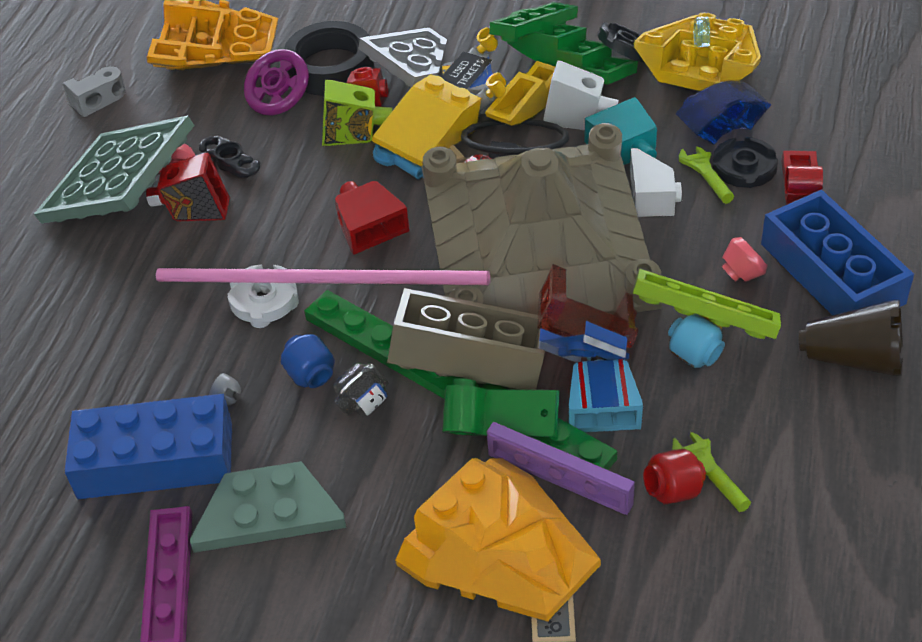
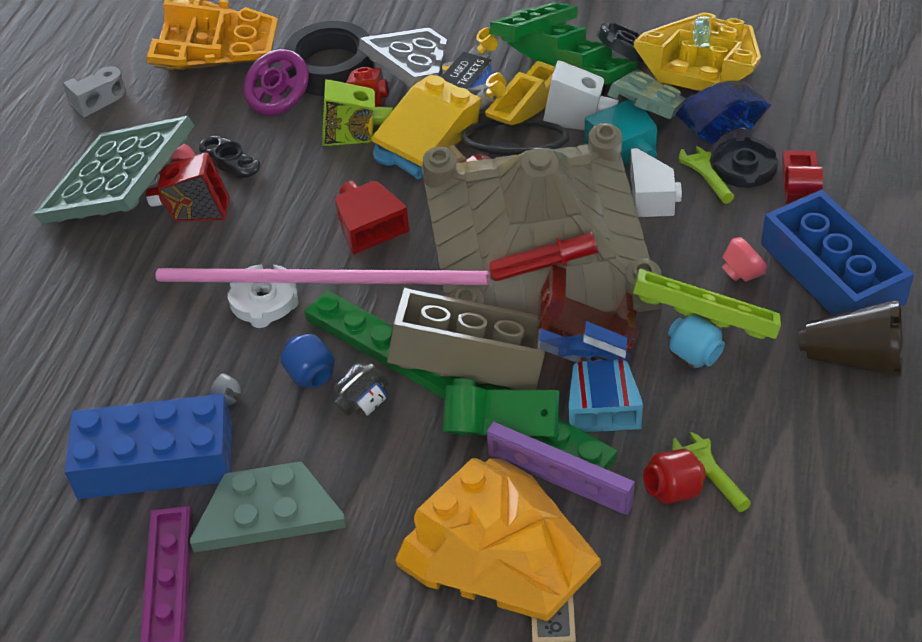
(544, 257): none -> red axle
(648, 93): none -> sand green wing

